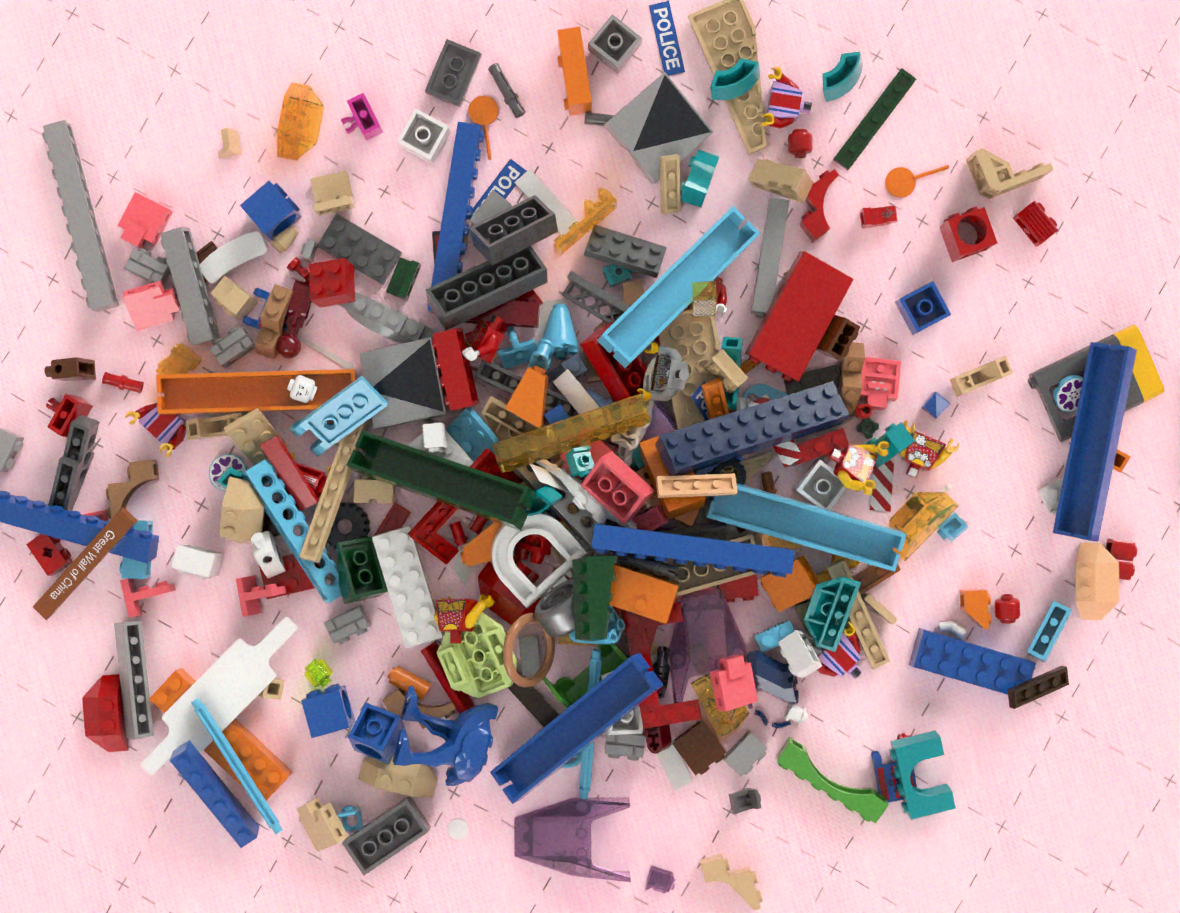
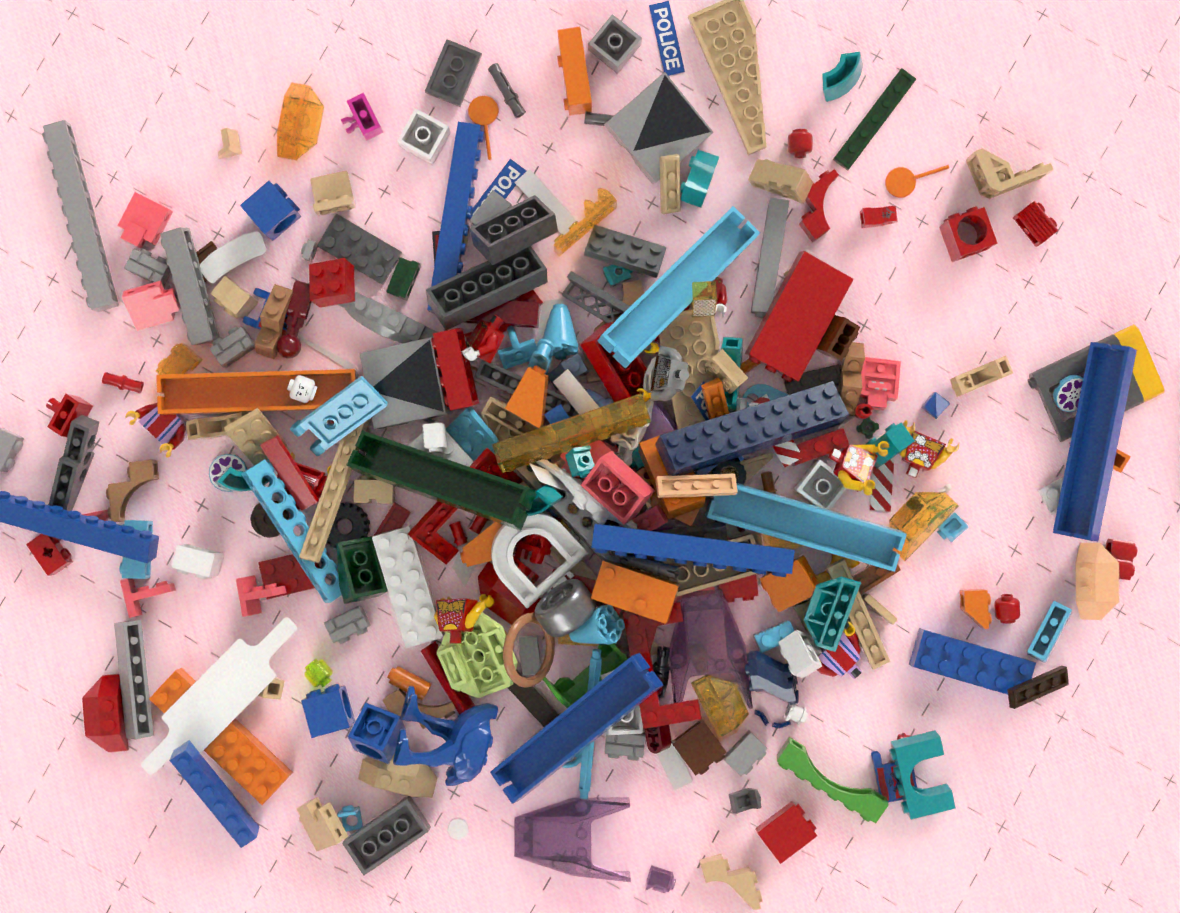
(71, 369): reddish brown torso -> none
(85, 563): dark orange tile -> none
(236, 766): medium azure piece -> none
(241, 512): tan wedge -> none
(266, 545): white torso -> none
(284, 239): tan cone -> none
(295, 265): red piece -> none
(592, 596): dark green wedge -> none
(733, 683): coral piece -> none
(735, 81): teal brick -> none
(784, 101): torso -> none
(786, 831): none -> red brick
(922, 308): blue brick -> none
(955, 627): white arm -> none

